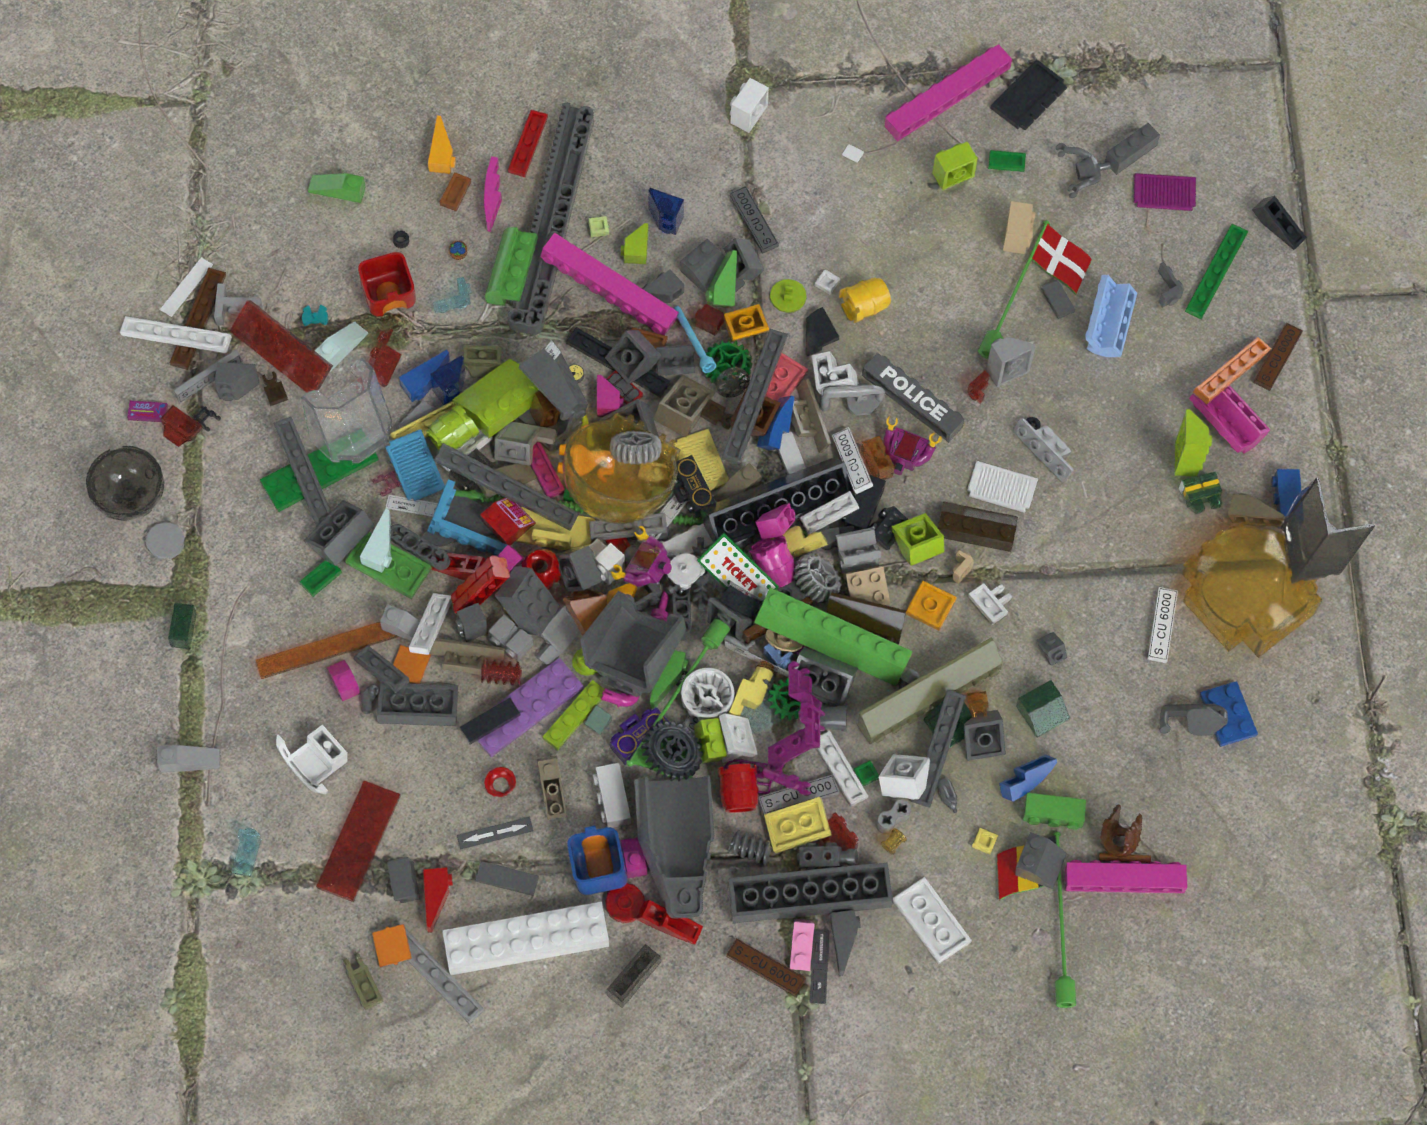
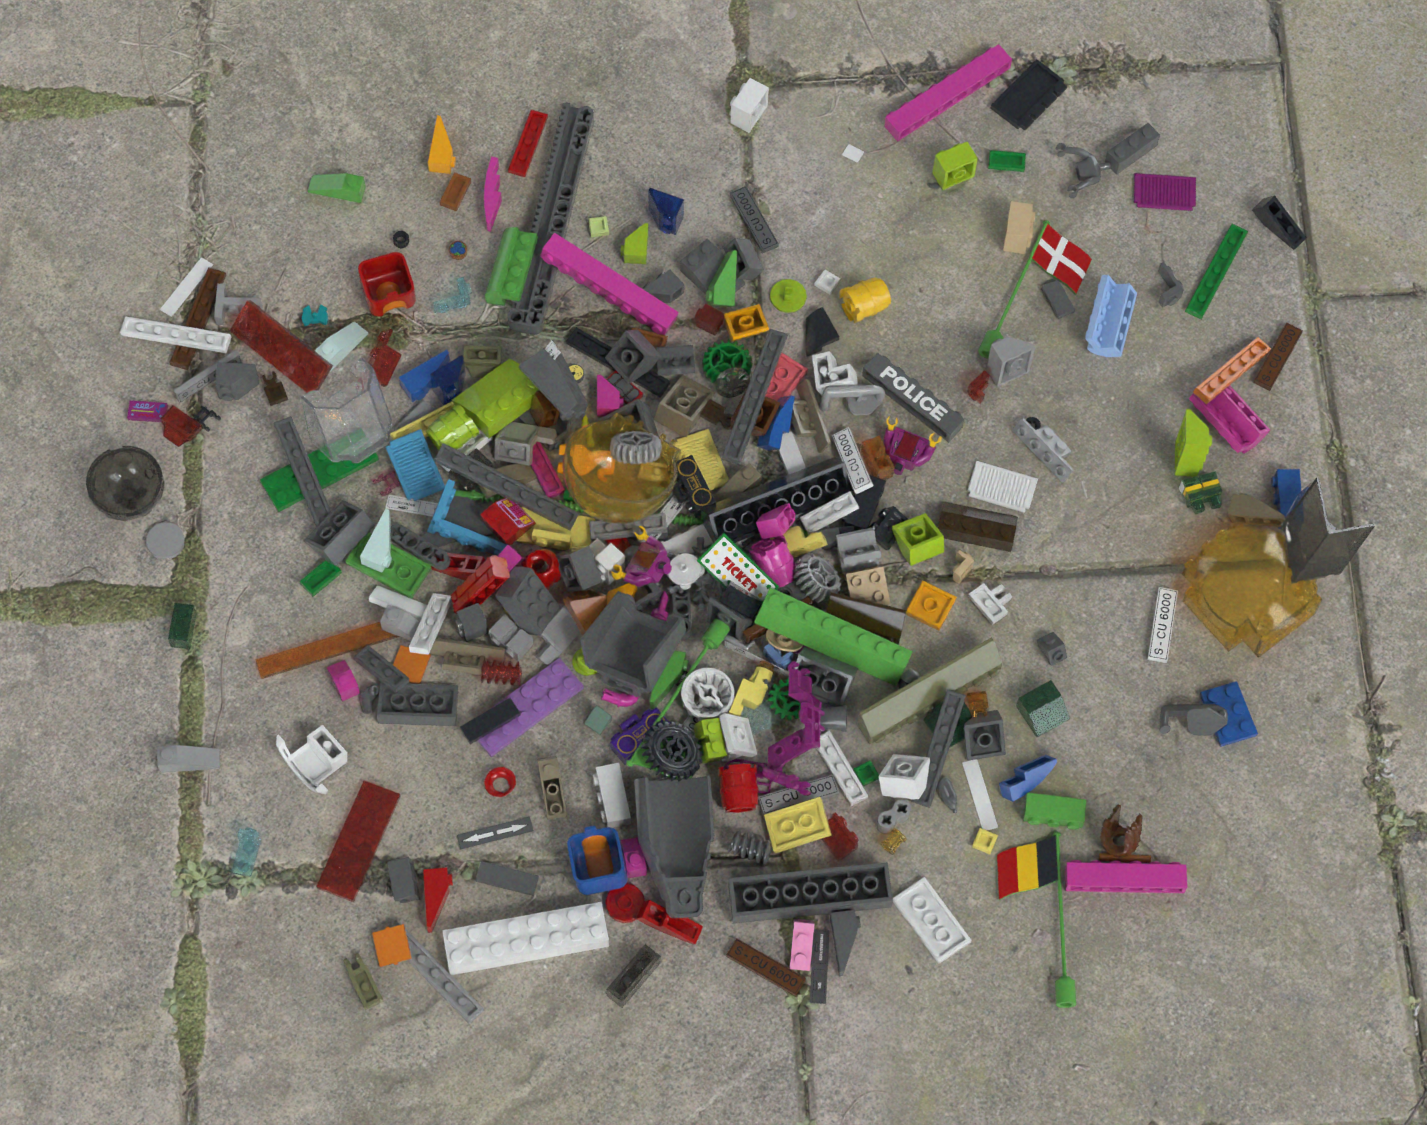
(384, 597): none -> white tile
(574, 715): lime plate -> none
(706, 363): medium azure piece -> none
(819, 857): dark grey brick -> none
(980, 795): none -> white sticker
(1040, 861): dark grey slope -> none

